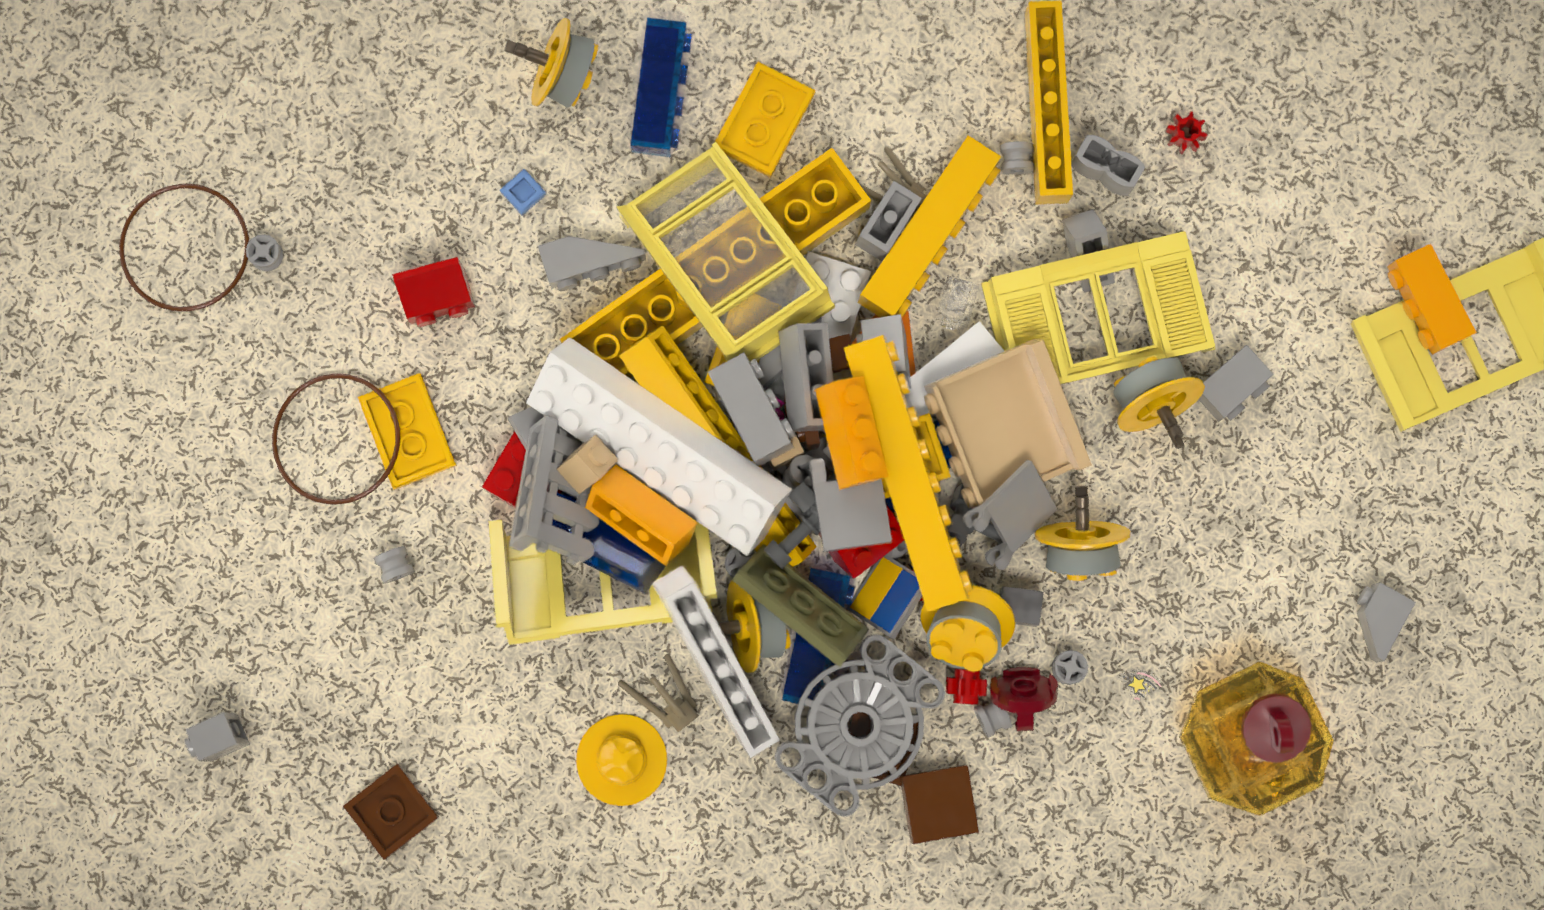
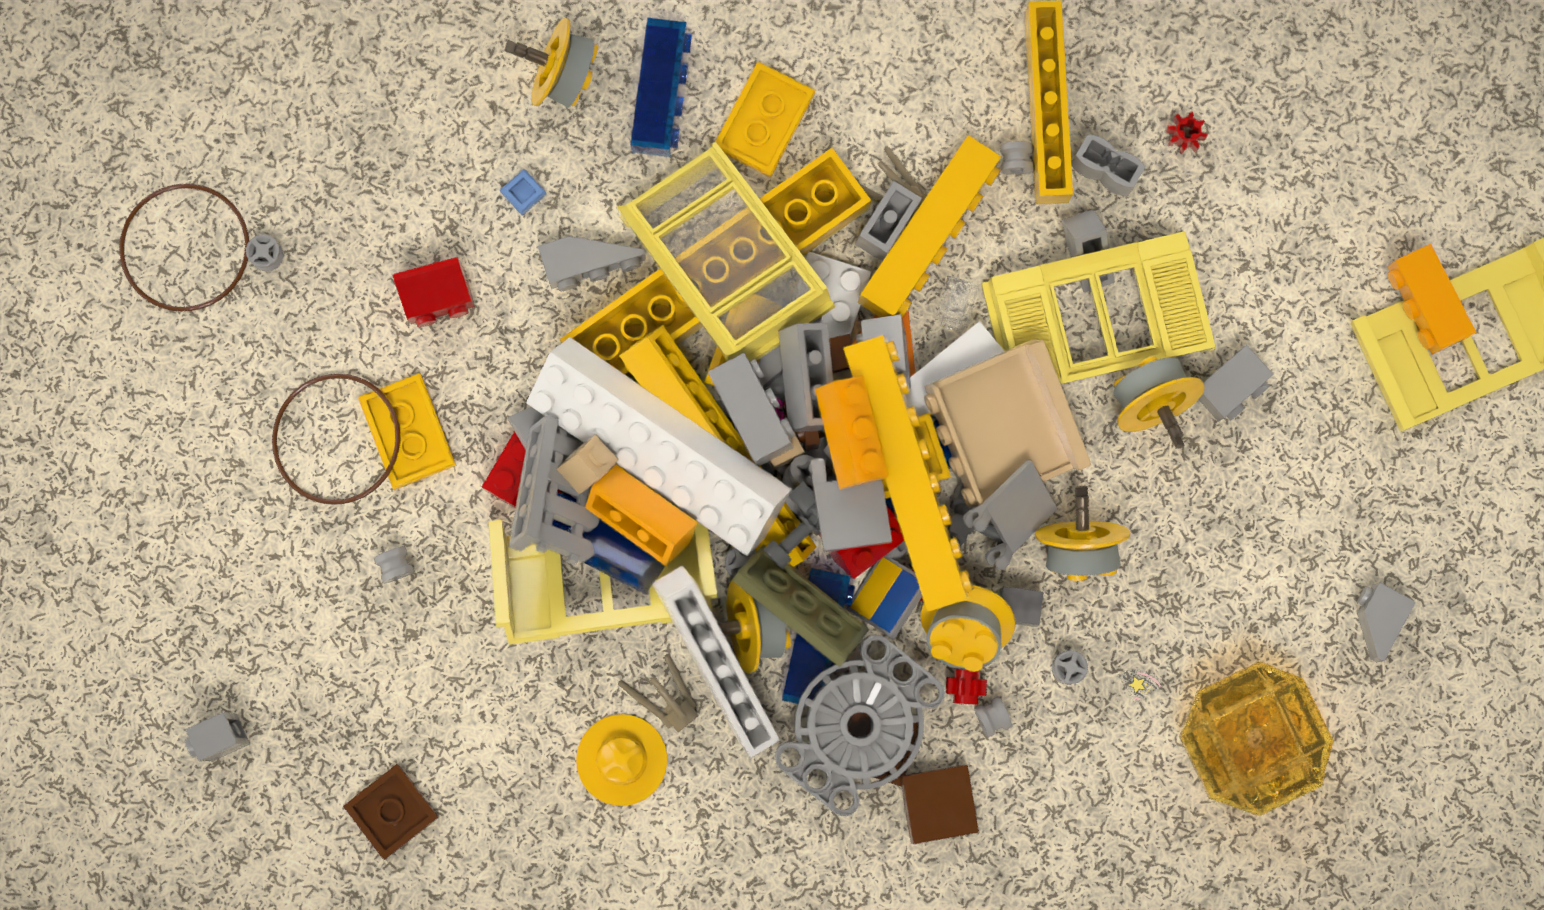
(1024, 693): dark red tile -> none
(1276, 728): dark red tile -> none

